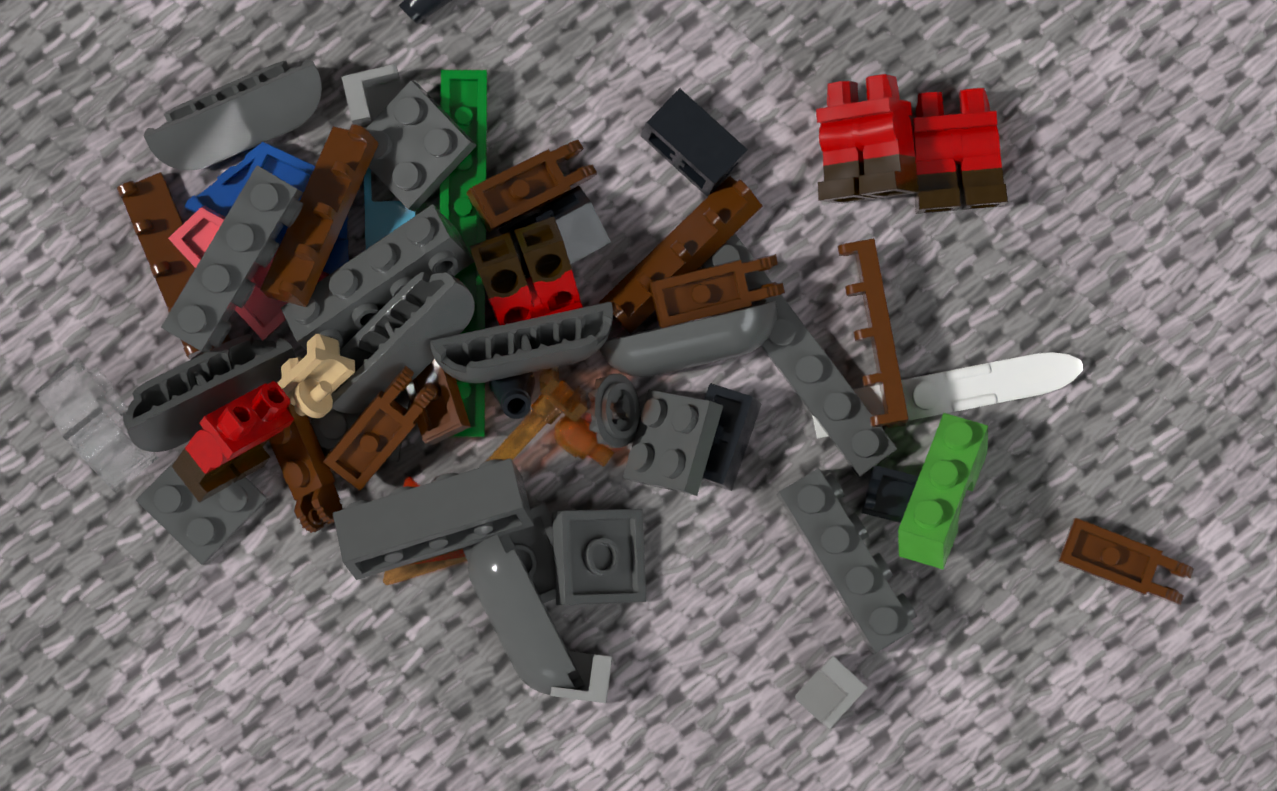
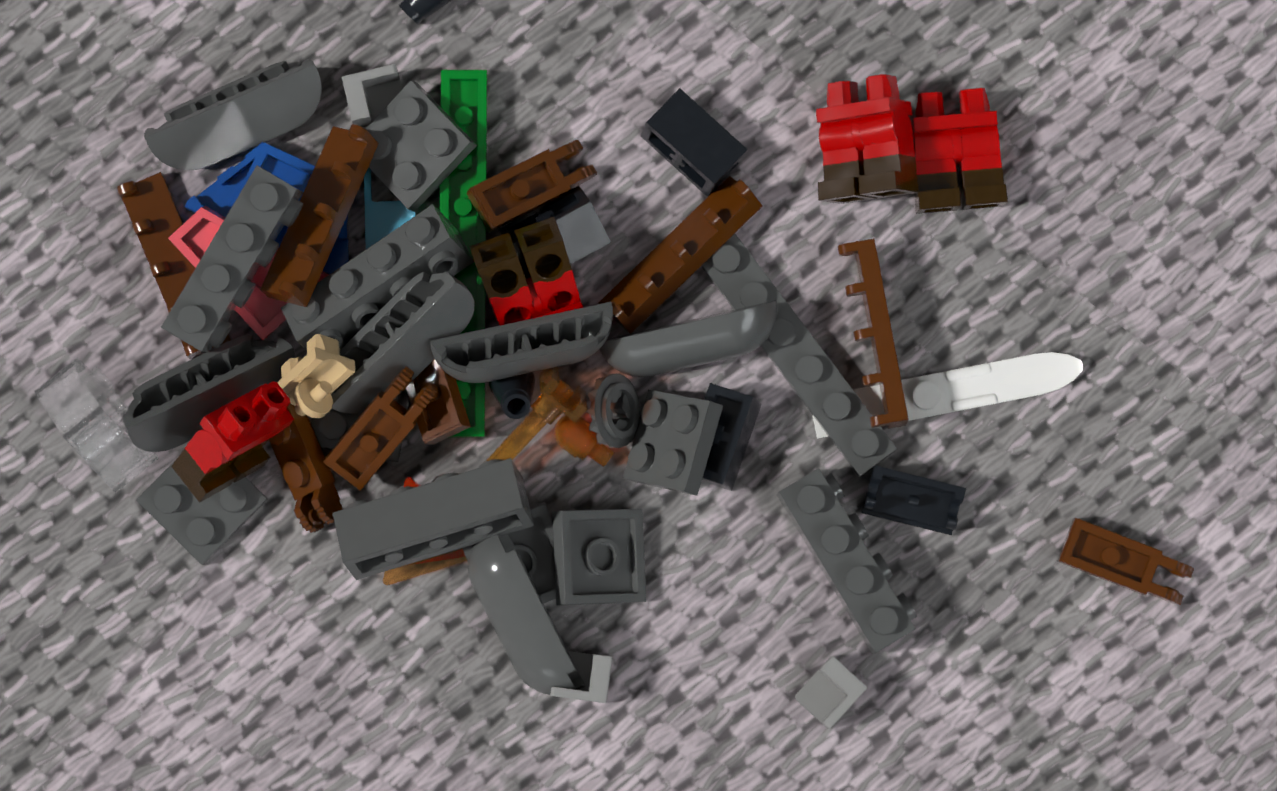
(710, 291): reddish brown hinge -> none
(937, 499): bright green arch -> none

